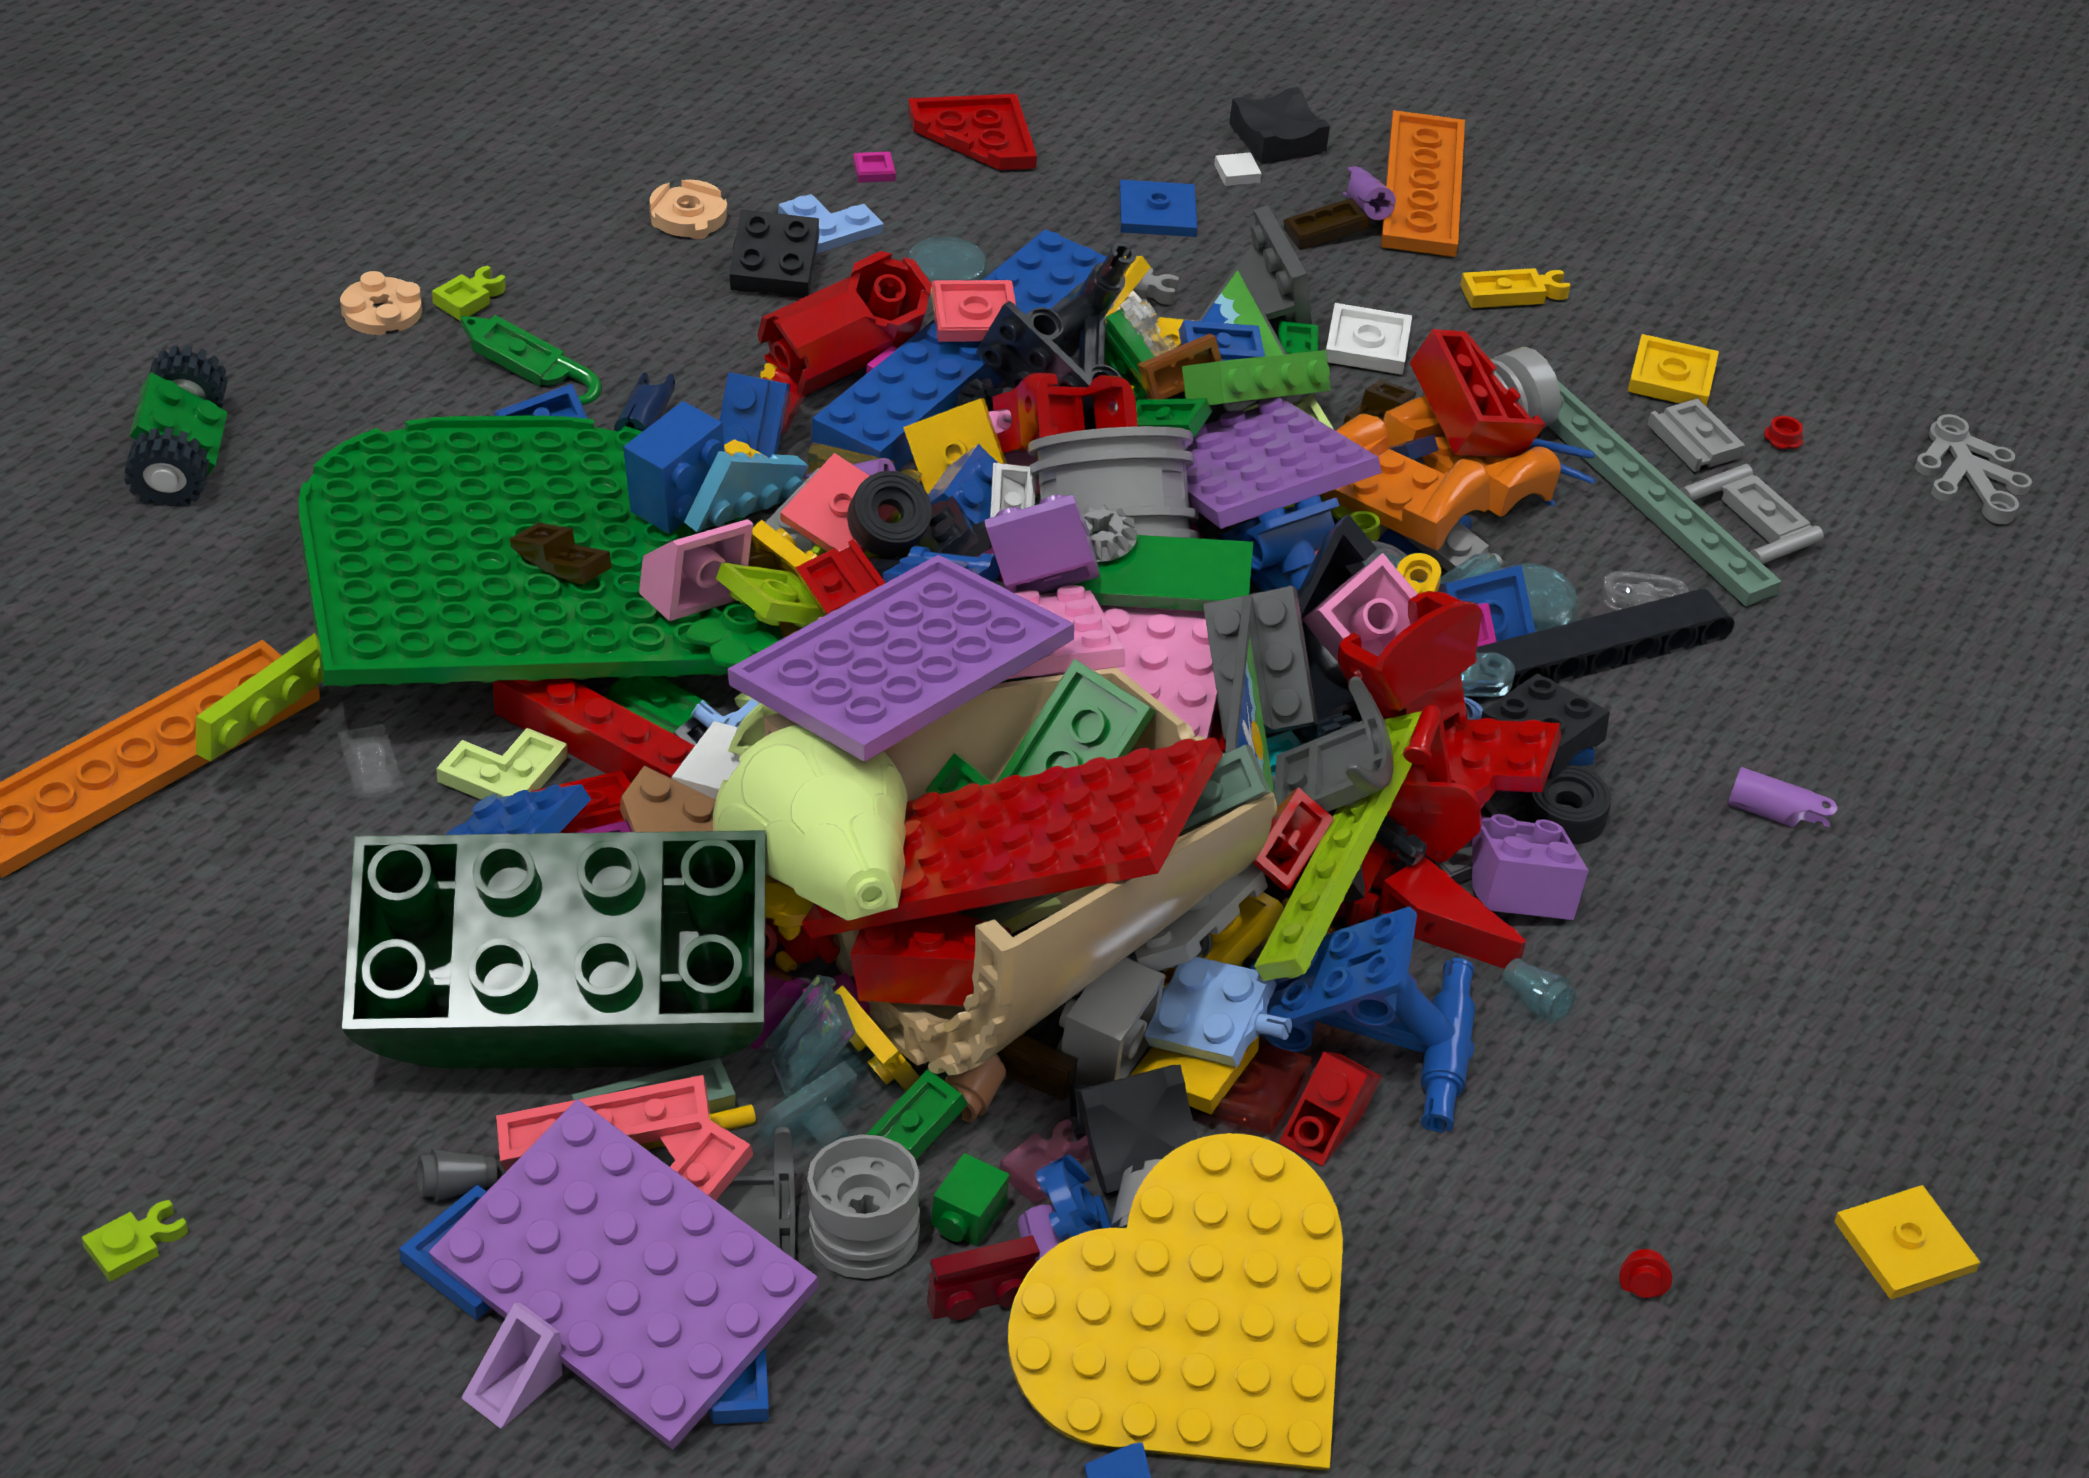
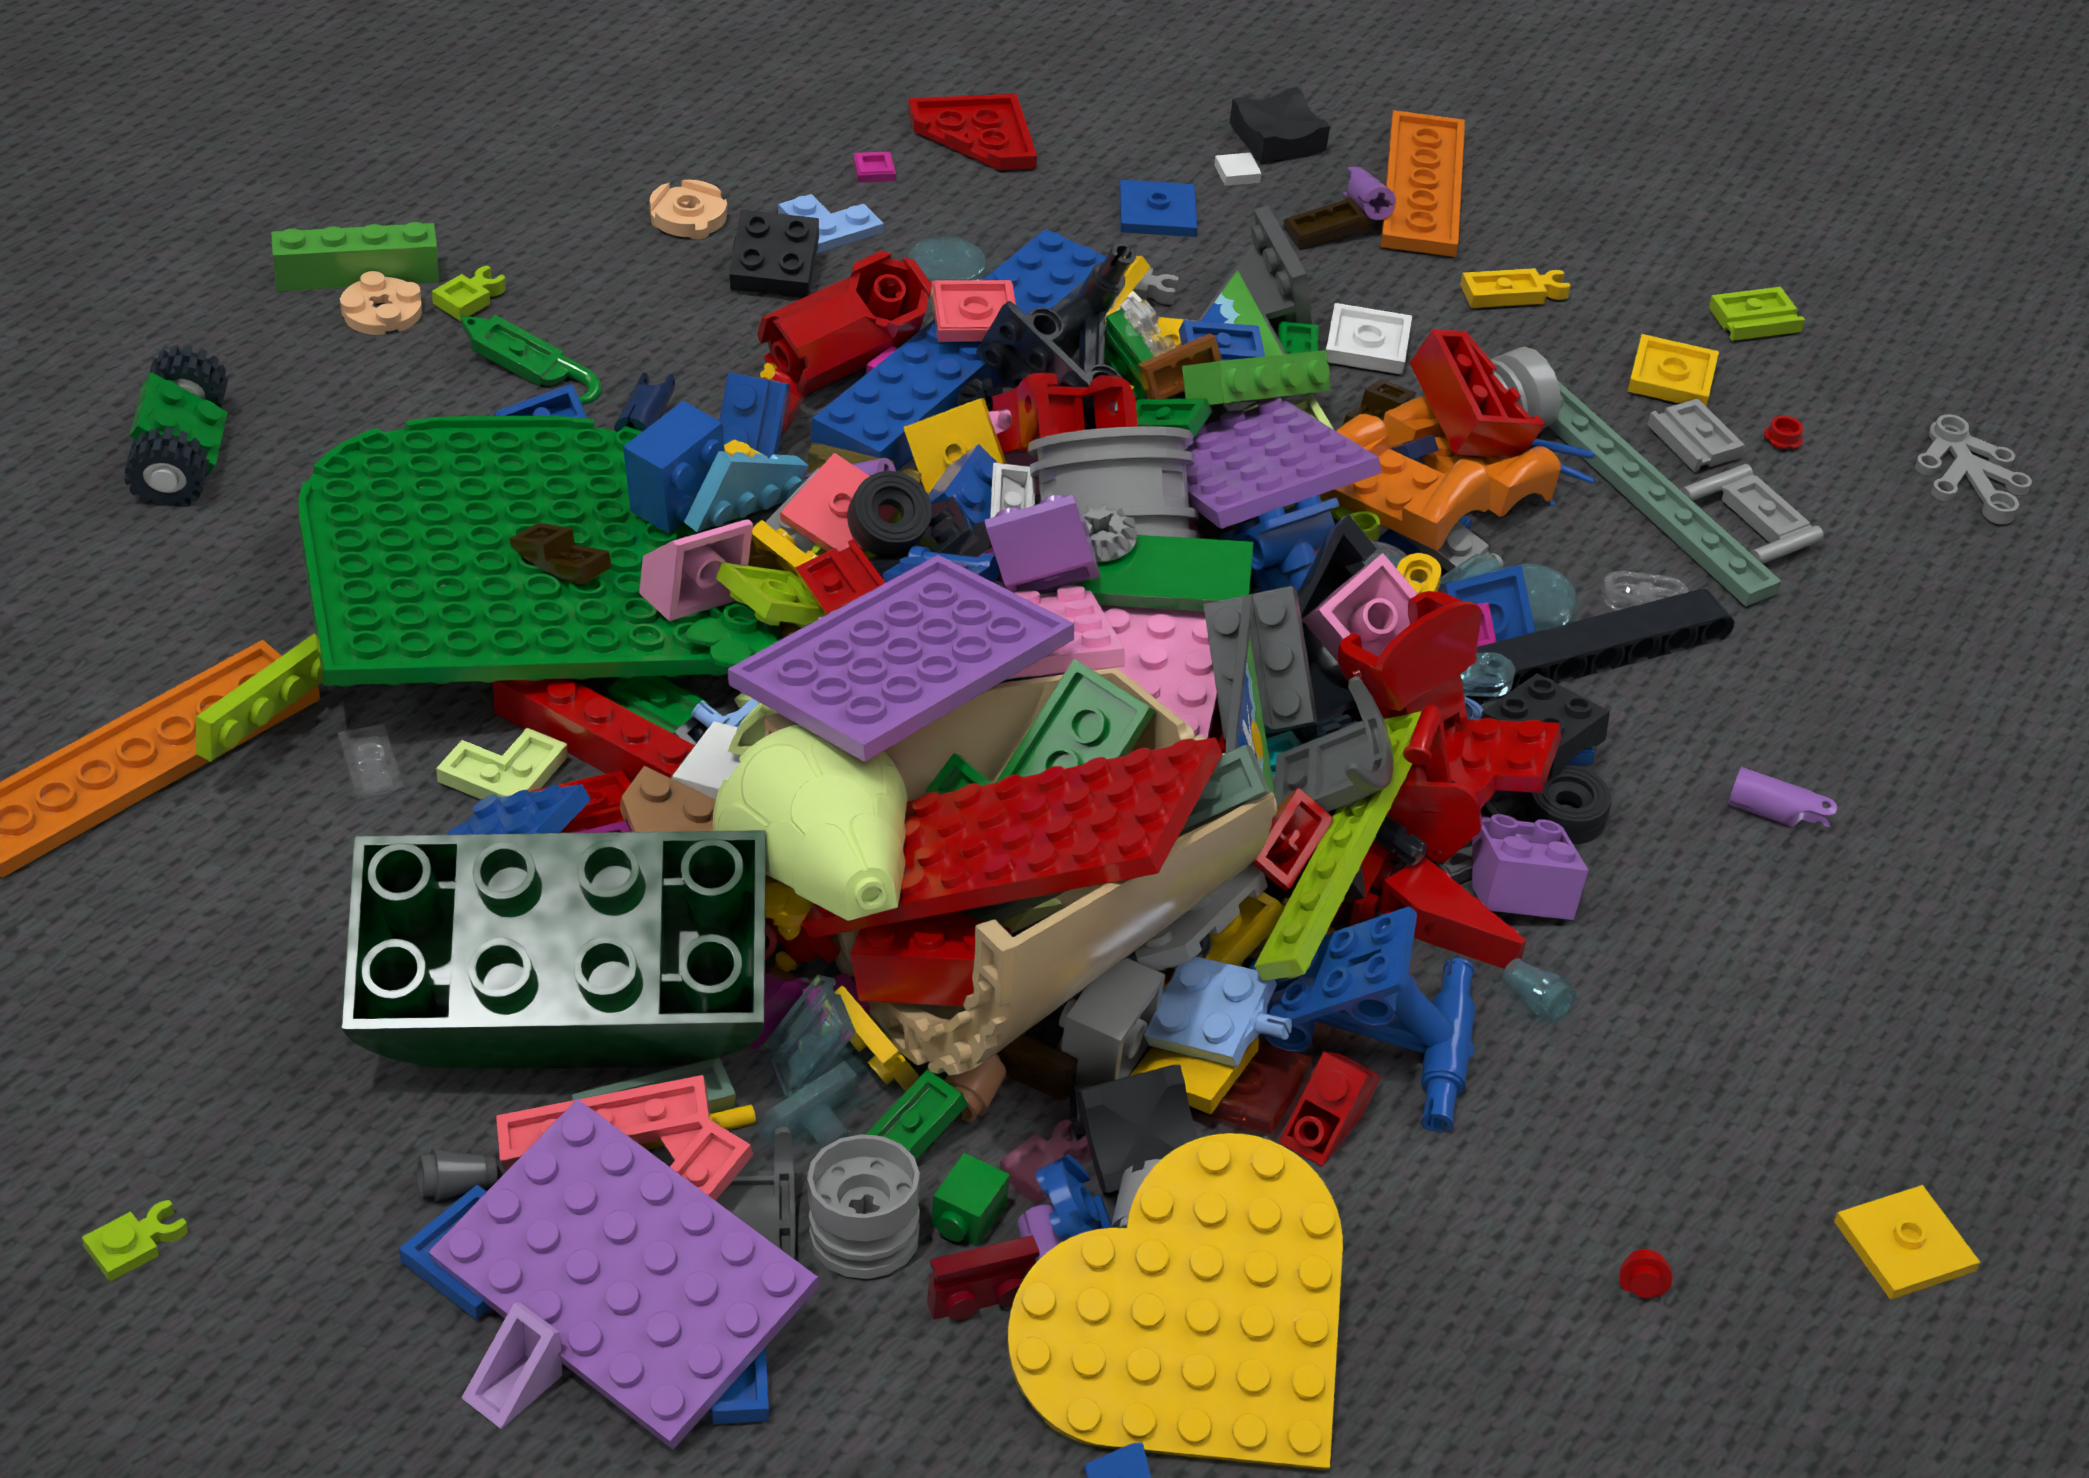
(341, 255): none -> bright green brick
(1756, 313): none -> lime plate

